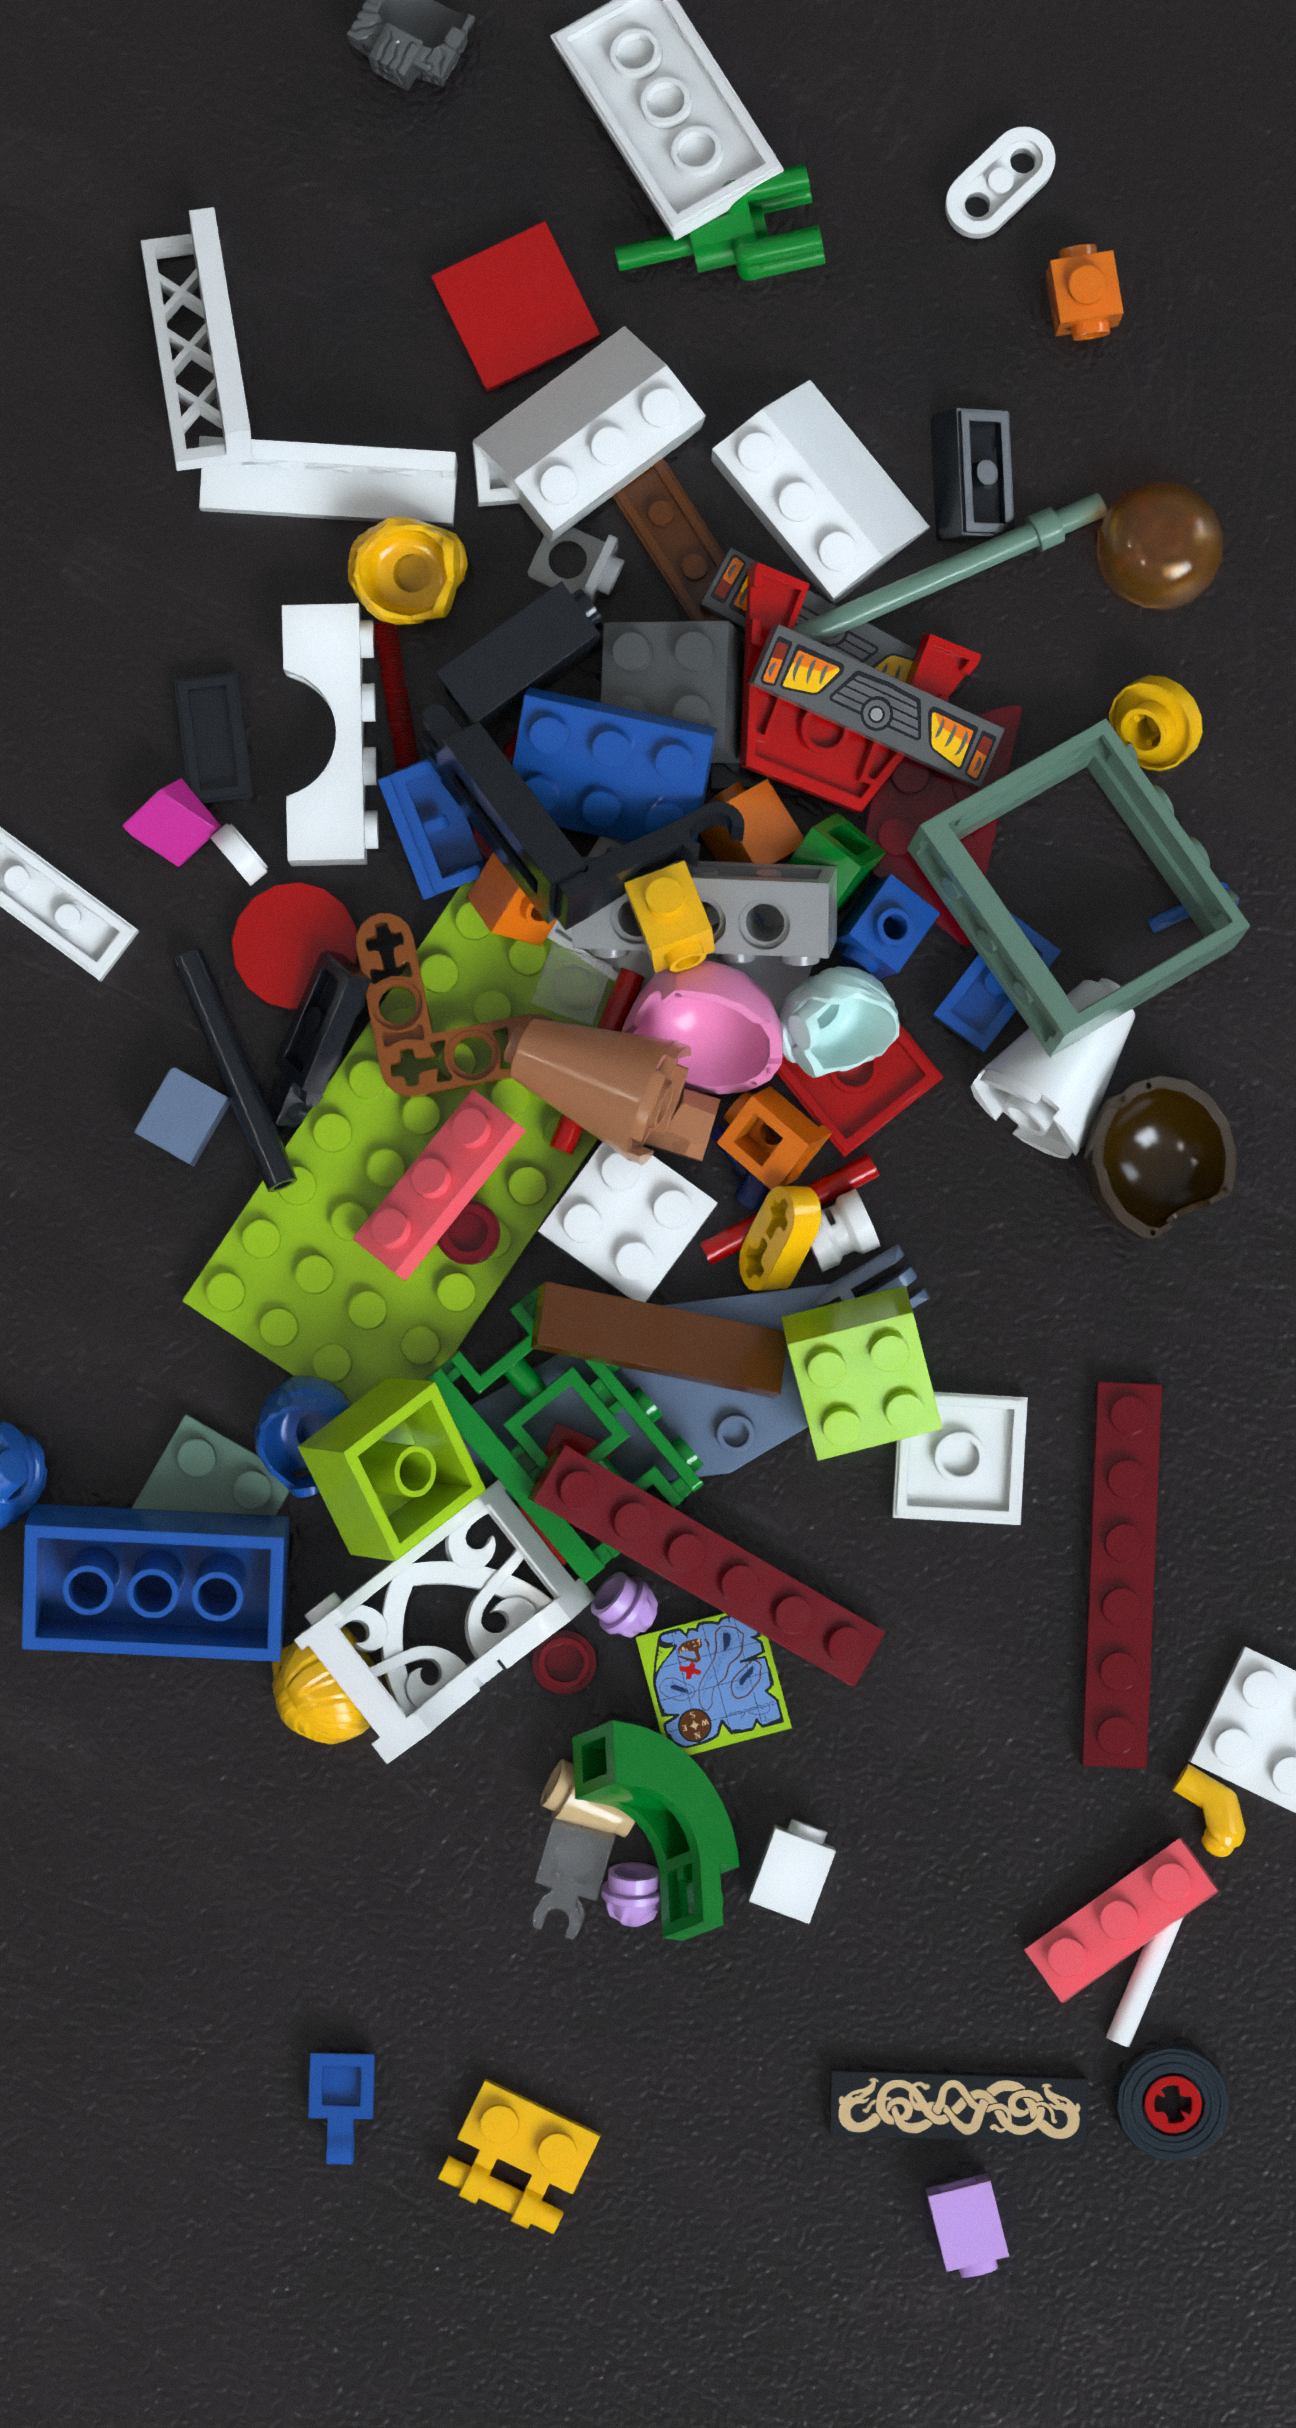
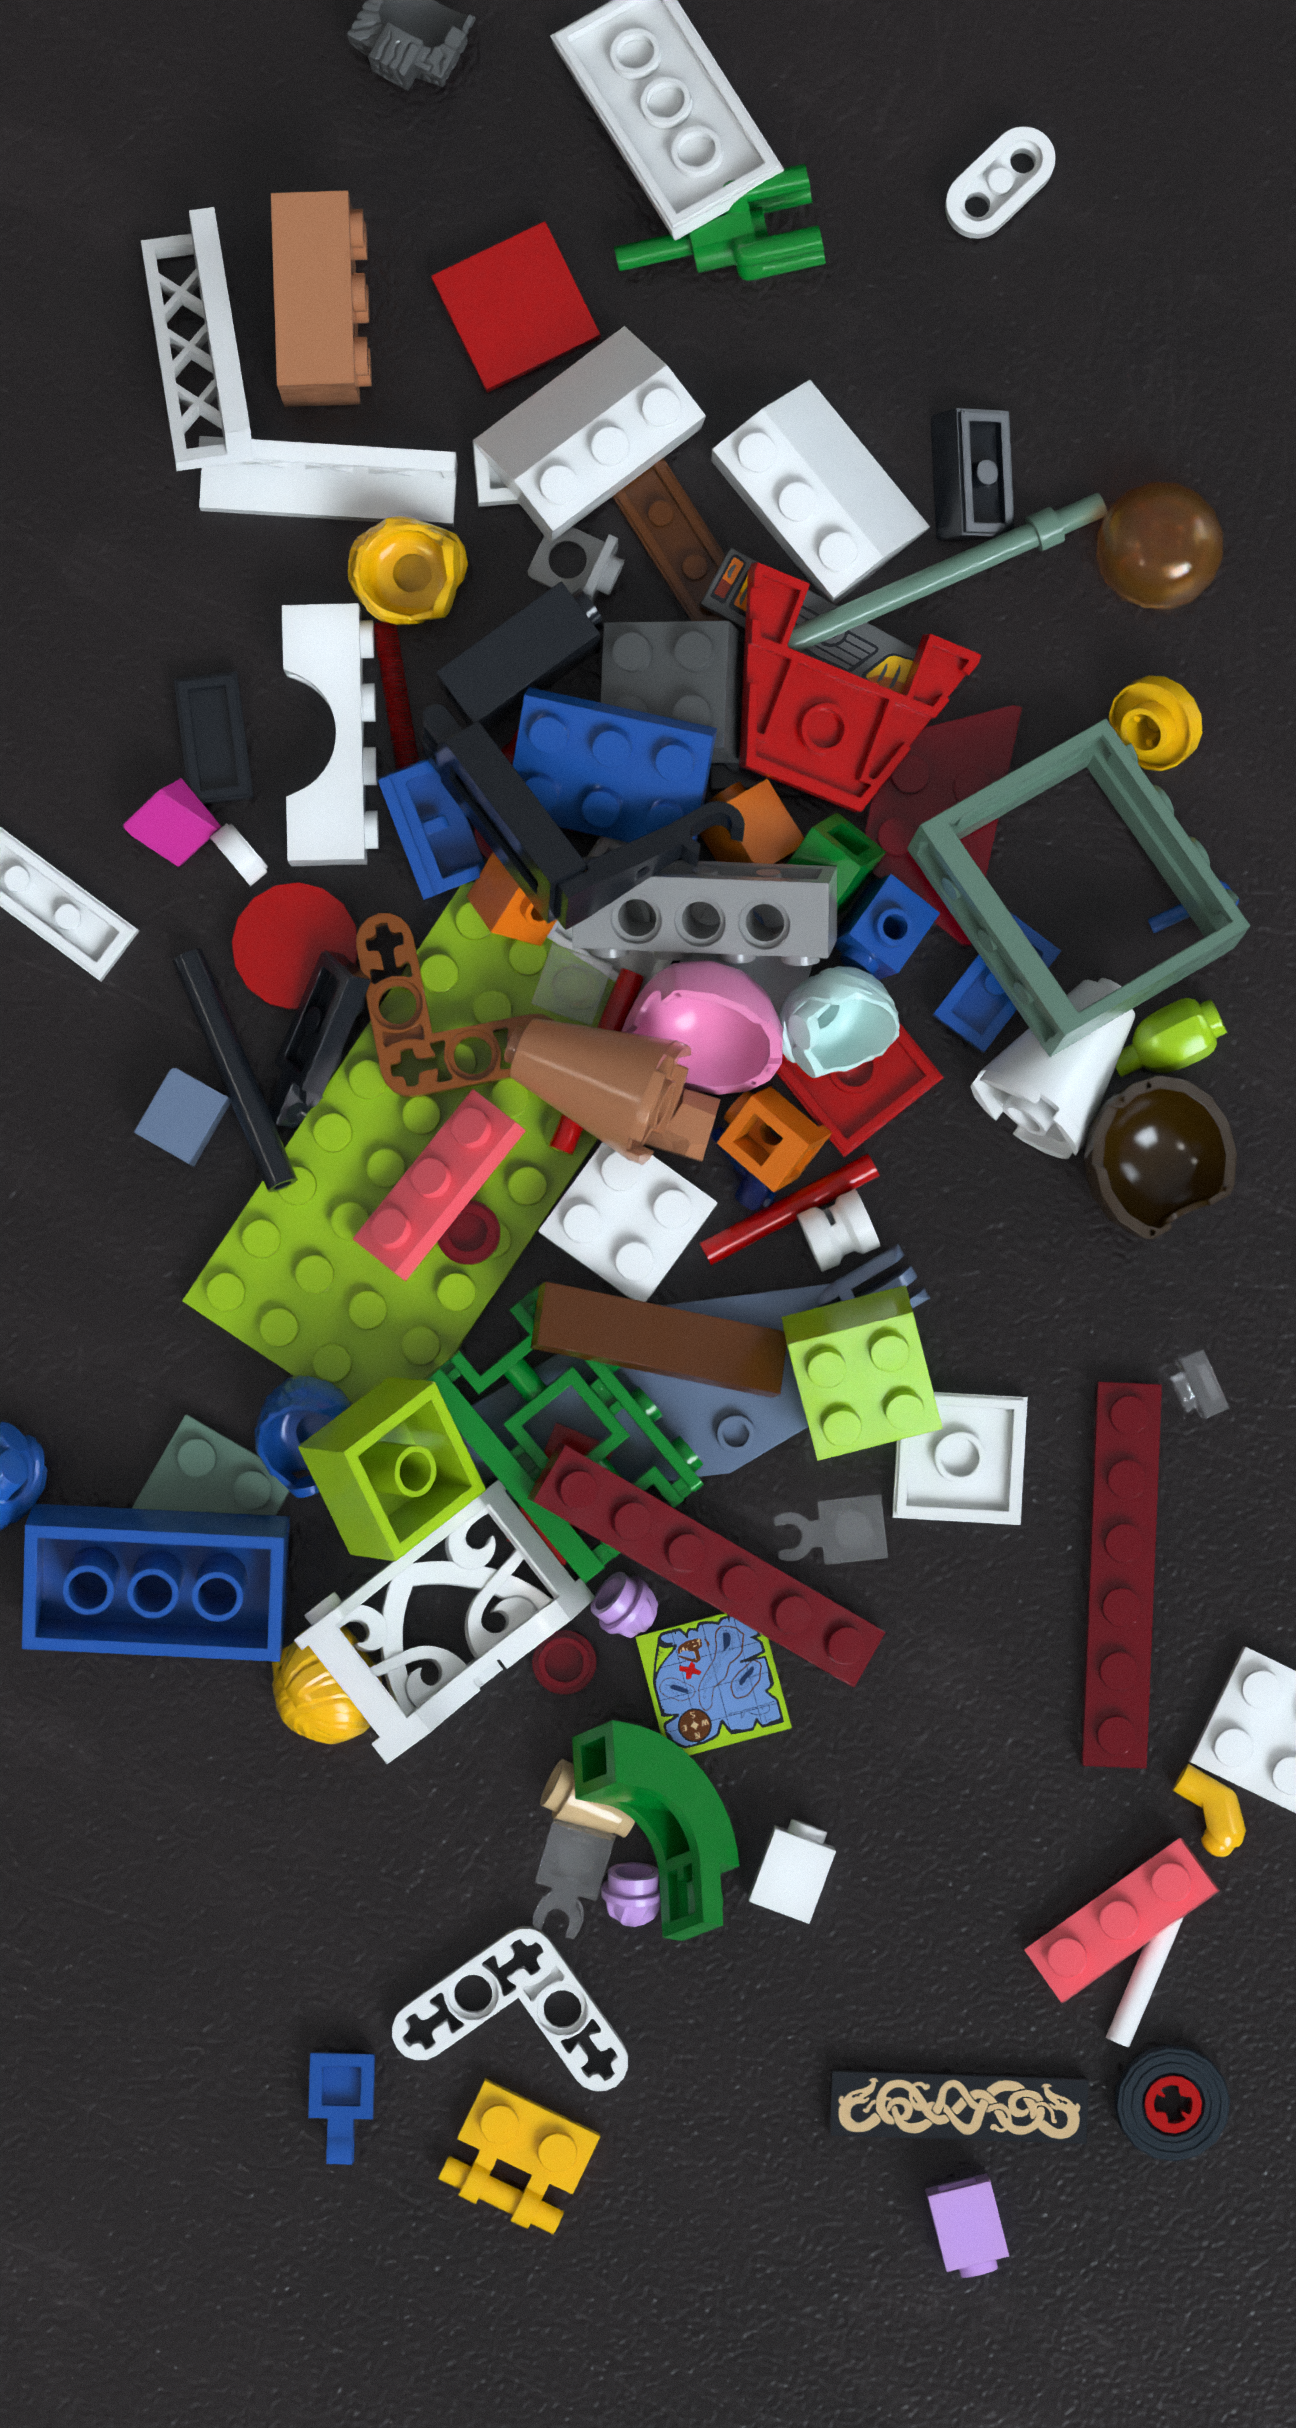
(319, 298): none -> nougat brick
(532, 1991): none -> white beam
(671, 918): yellow bracket -> none
(780, 1238): yellow beam -> none
(846, 1530): none -> clear plate
(876, 706): tile -> none
(1084, 292): orange brick -> none
(1173, 1037): none -> lime plant
(1198, 1385): none -> clear plate

